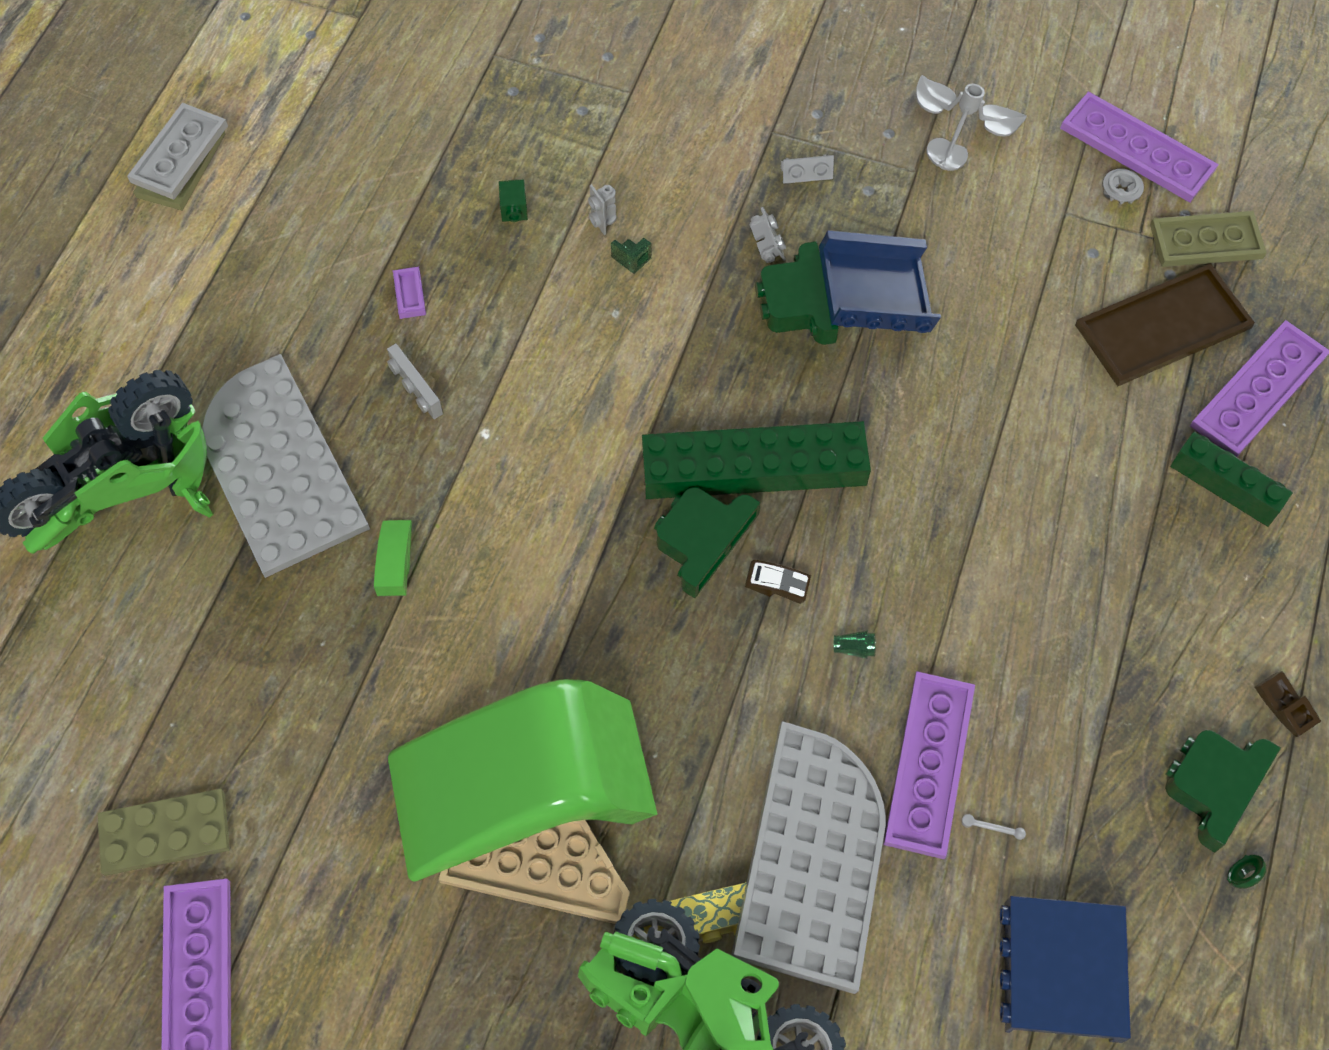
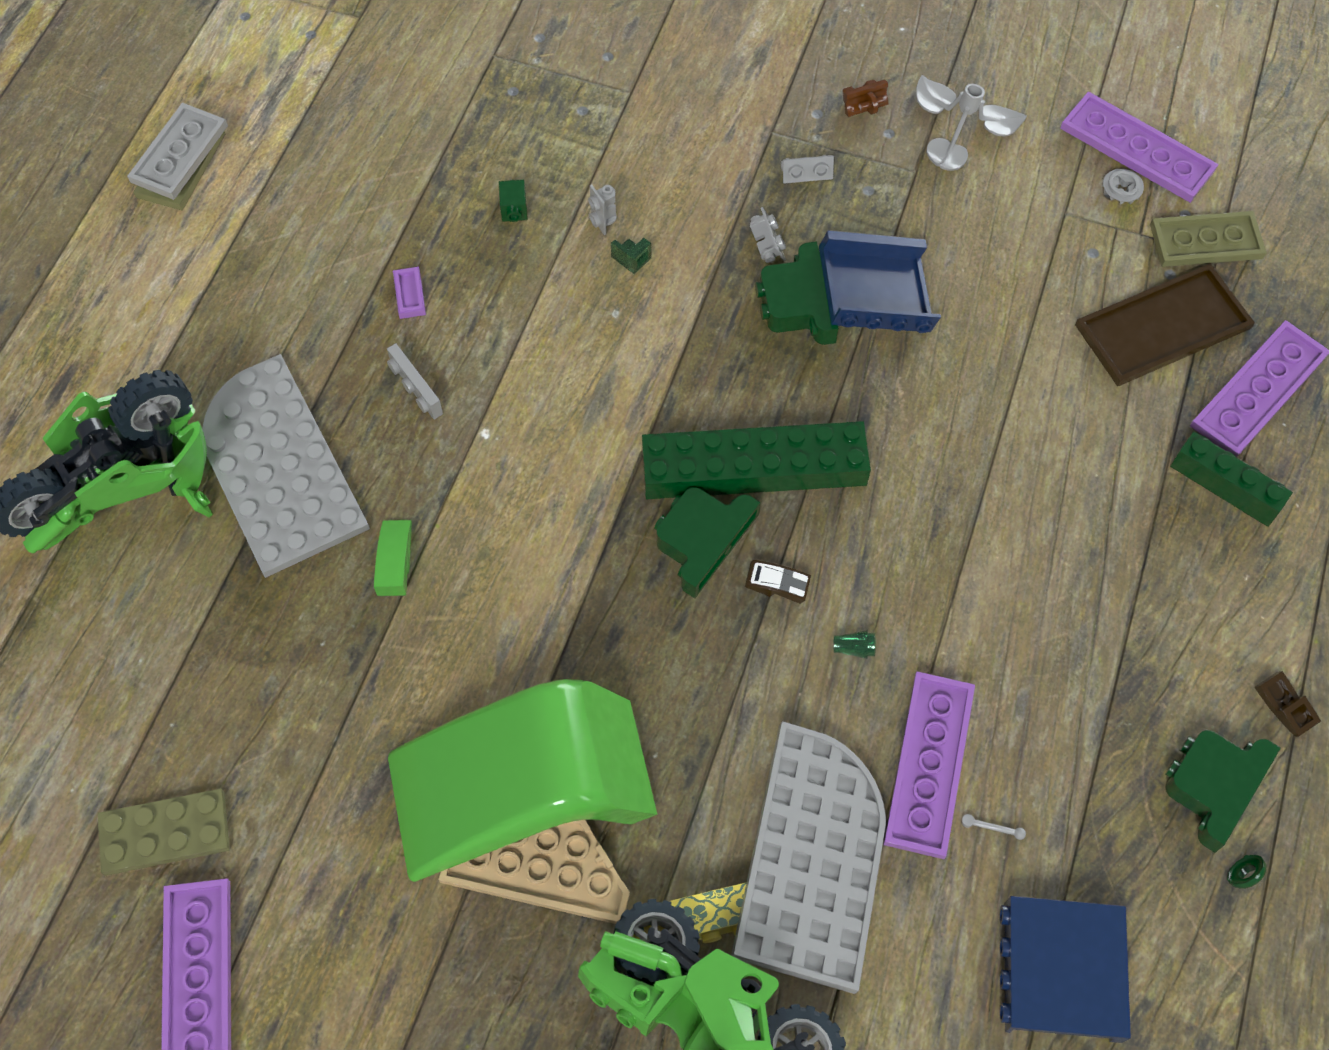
(865, 98): none -> reddish brown hips

